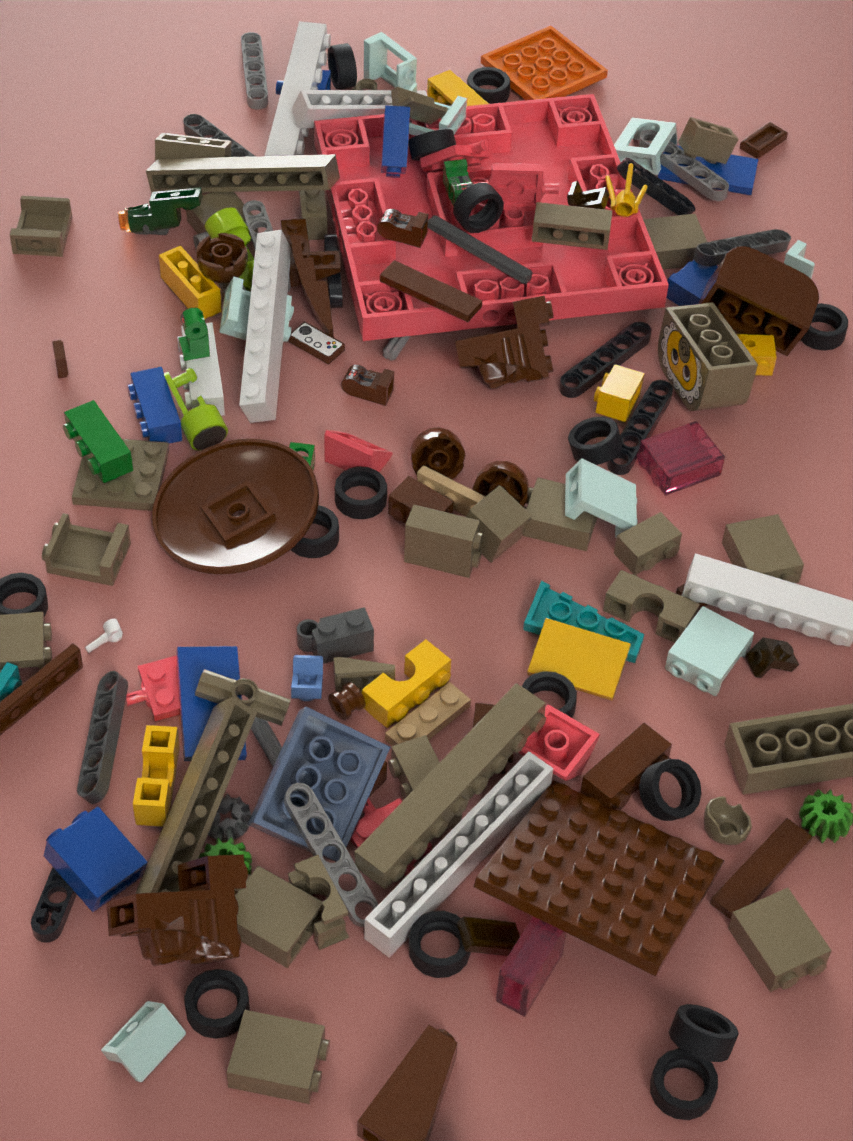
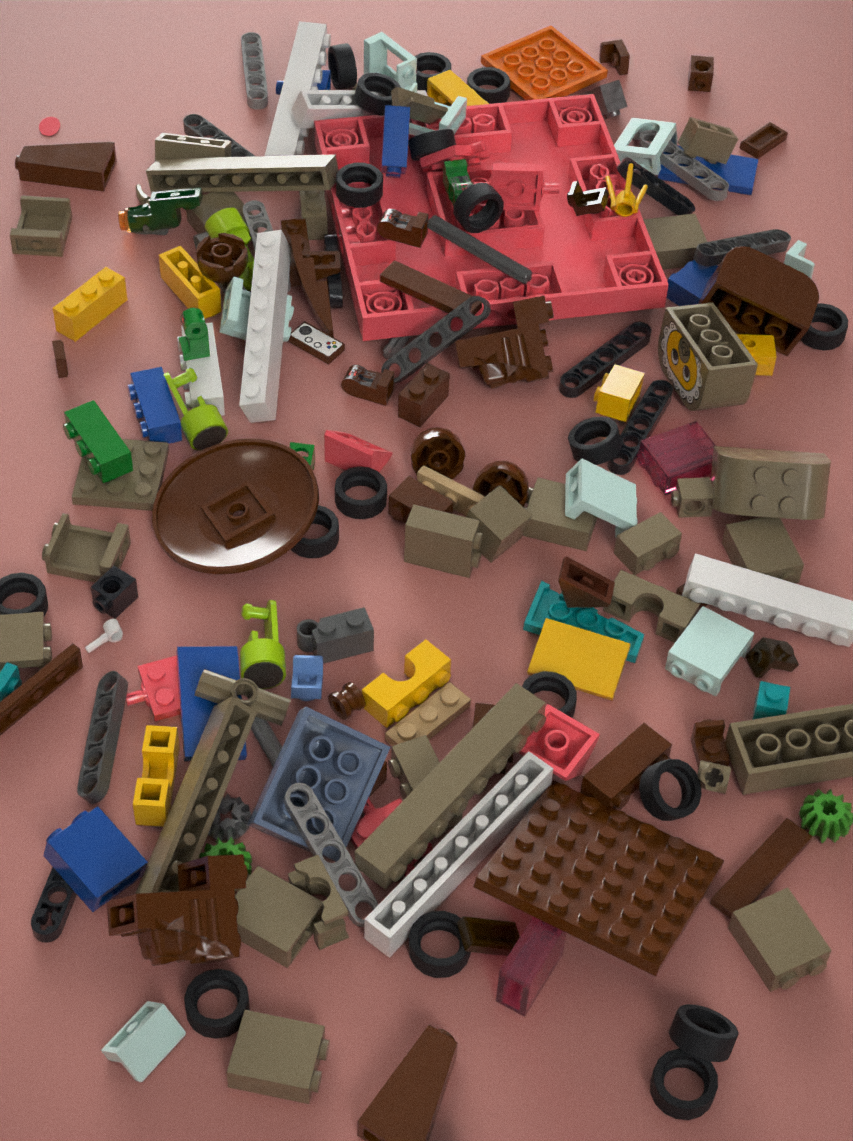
(49, 126): none -> coral sticker
(68, 164): none -> reddish brown slope
(90, 304): none -> yellow brick
(114, 592): none -> black brick
(142, 197): none -> dark tan helmet
(263, 658): none -> lime piece
(359, 196): none -> black tyre
(359, 672): dark tan slope -> none
(374, 83): none -> black tyre
(423, 395): none -> reddish brown brick
(430, 61): none -> black tyre
(448, 338): none -> dark grey beam
(571, 226): dark tan brick -> none
(583, 586): none -> copper slope
(609, 98): none -> flat silver slope
(617, 54): none -> reddish brown bracket
(693, 497): none -> dark tan brick
(700, 73): none -> reddish brown brick
(709, 742): none -> reddish brown bracket
(713, 776): none -> dark tan piece
(726, 822): dark tan hair -> none
(770, 483): none -> dark tan brick
(770, 700): none -> teal brick

